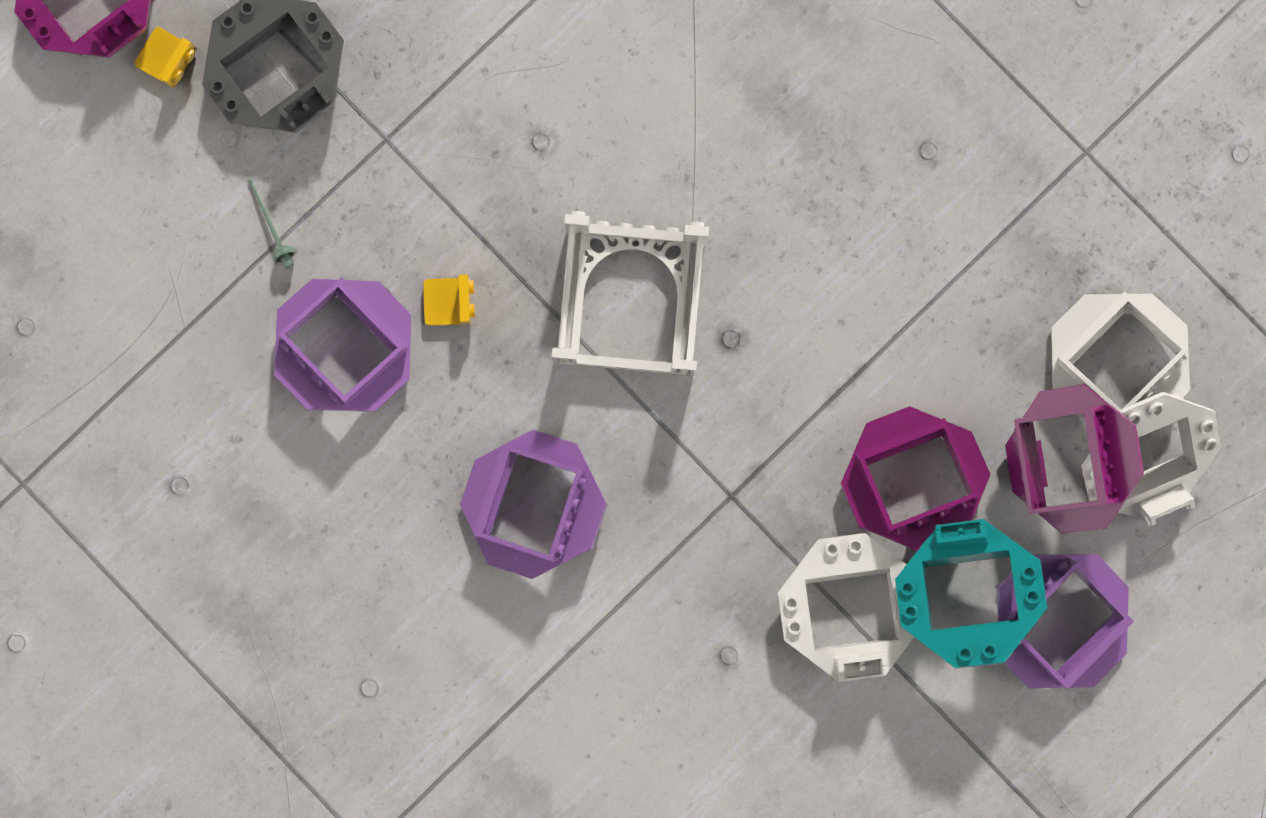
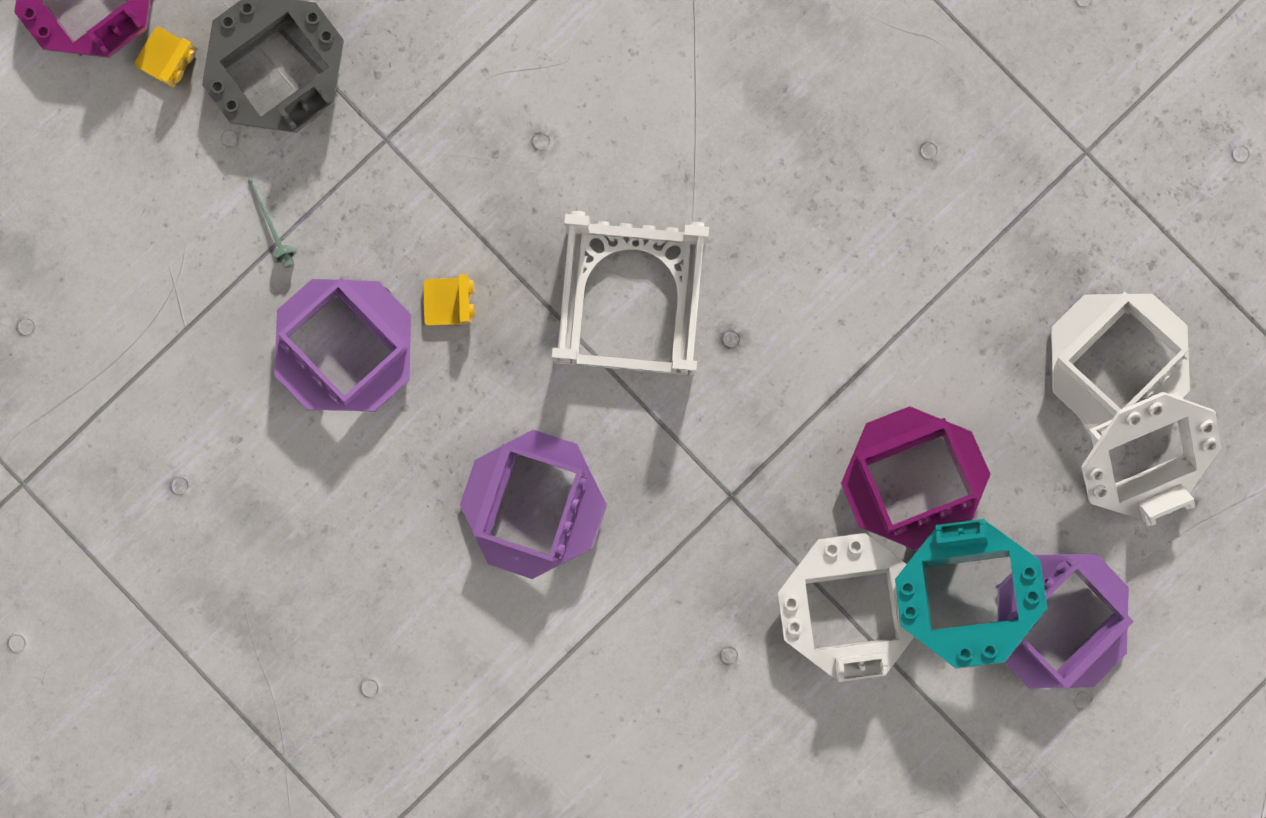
(1113, 456): magenta hinge -> none

